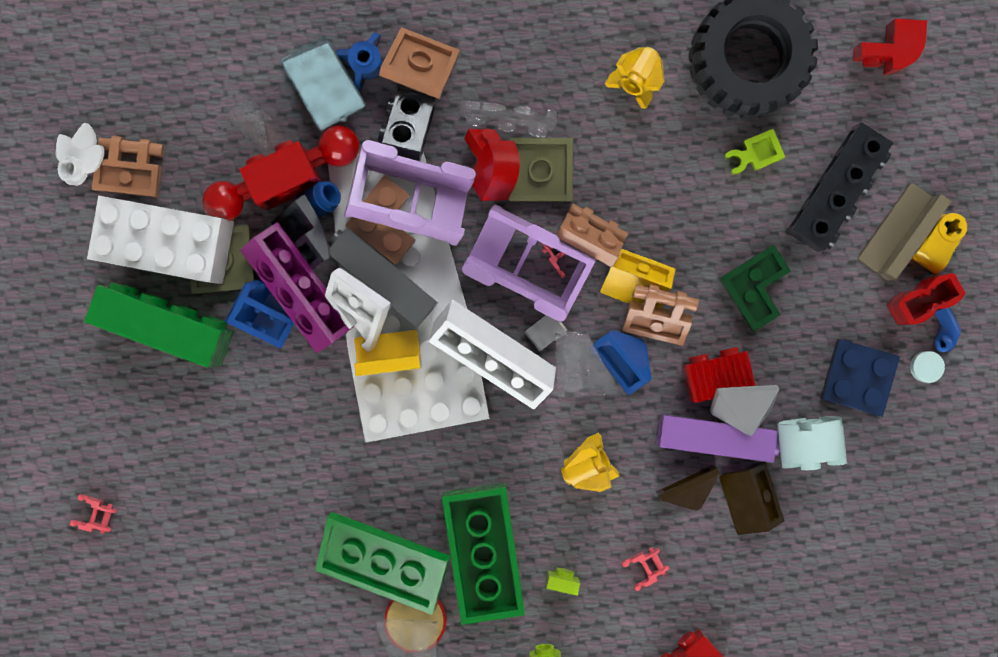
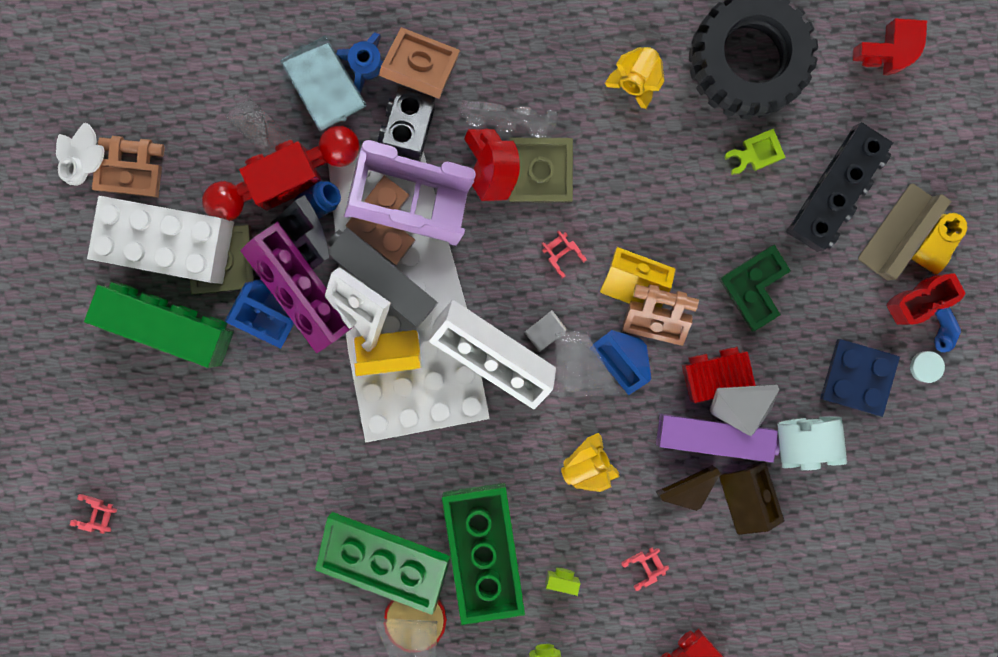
(491, 245): lavender piece -> none
(592, 234): nougat plate -> none

